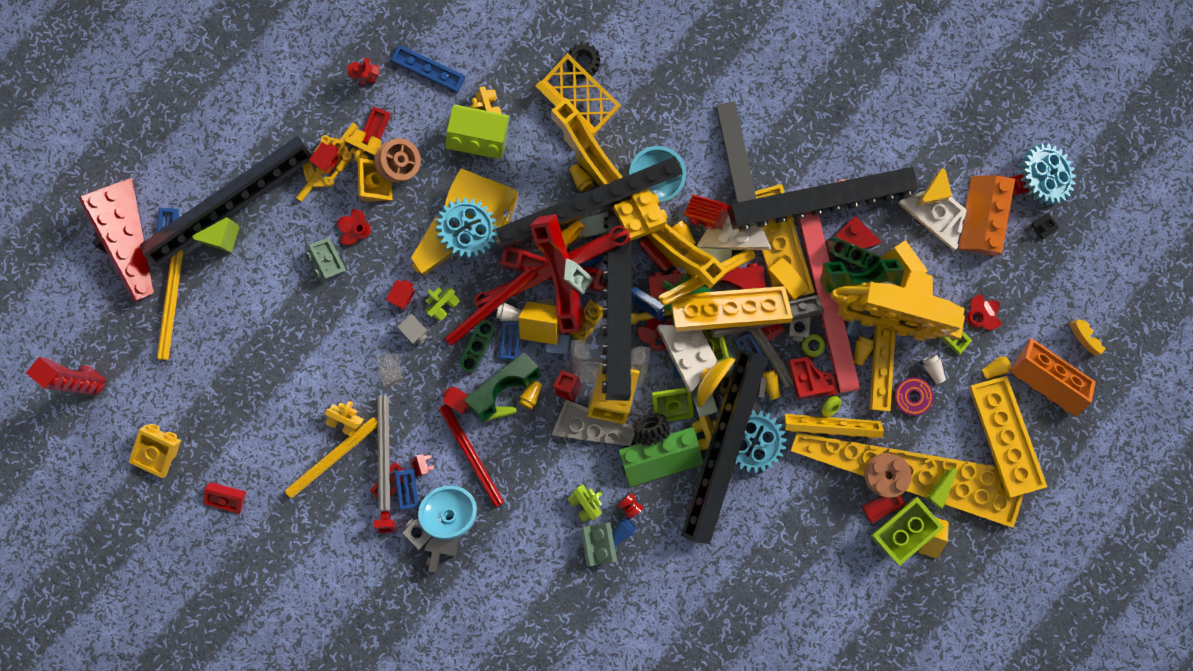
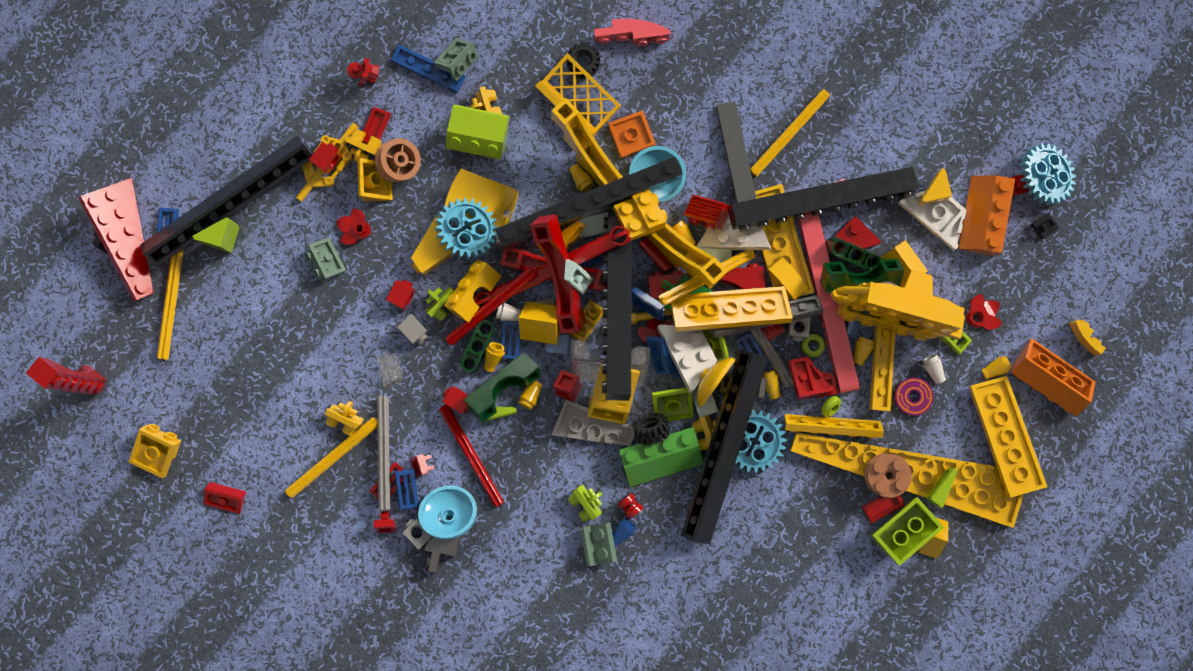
(457, 58): none -> sand green bracket
(461, 300): none -> yellow arch
(493, 355): none -> yellow cone
(631, 134): none -> orange tile
(639, 30): none -> coral slope
(660, 355): none -> blue tile
(789, 133): none -> yellow axle

